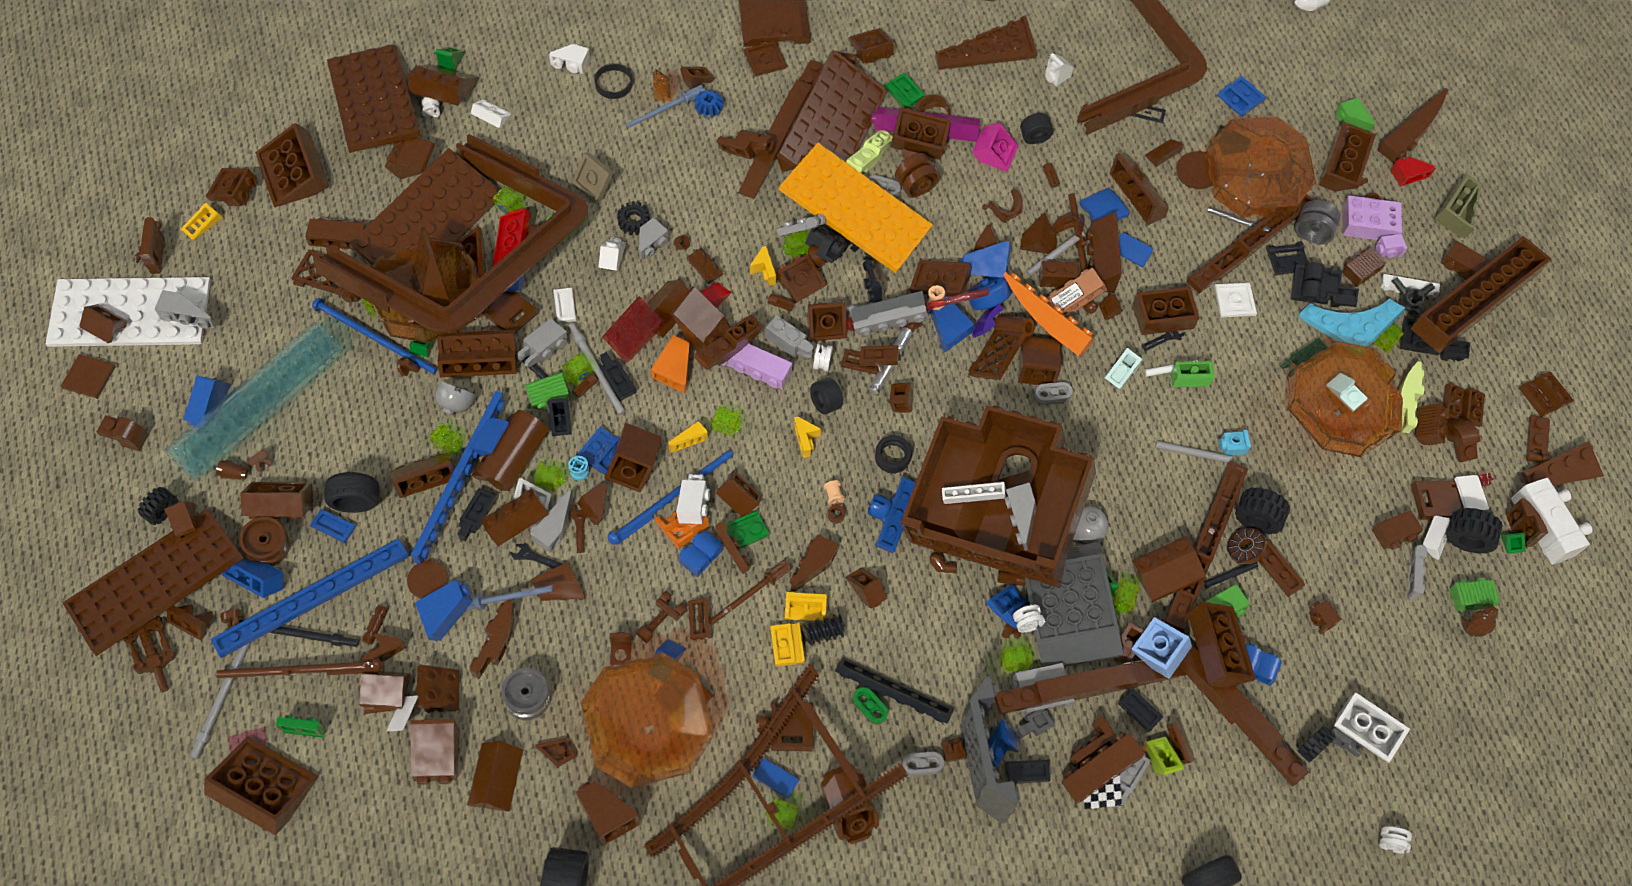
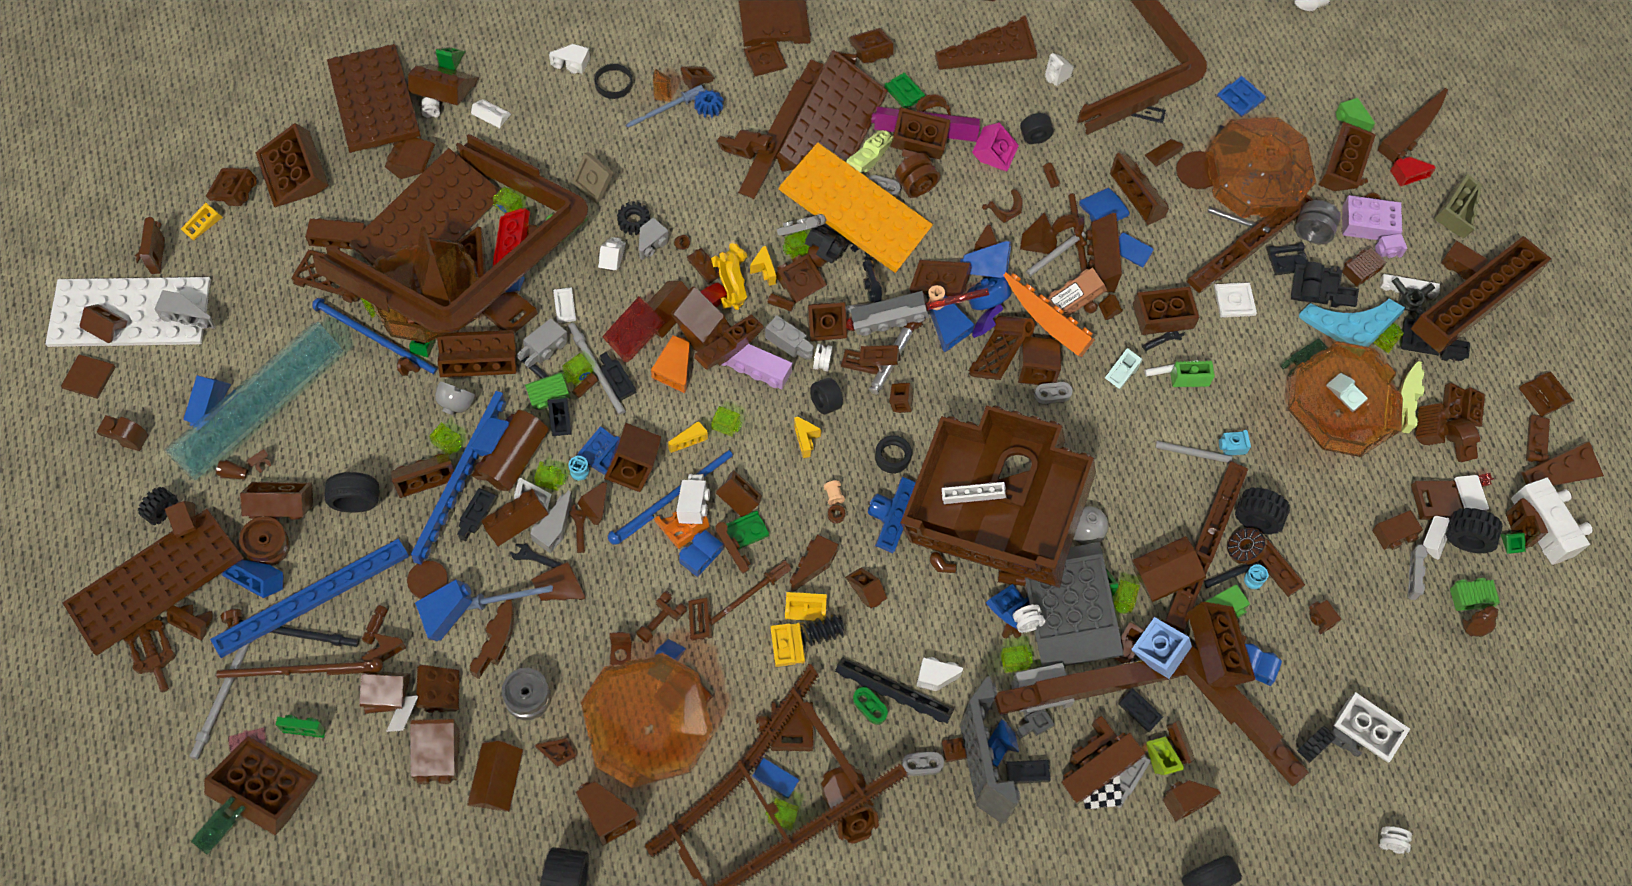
(216, 827): none -> clear green hinge
(333, 526): blue tile -> none
(731, 275): none -> yellow animal
(936, 674): none -> white slope
(1024, 510): light grey slope -> none
(1057, 273): reddish brown brick -> none
(1188, 797): none -> reddish brown slope
(1258, 573): none -> medium azure wheel

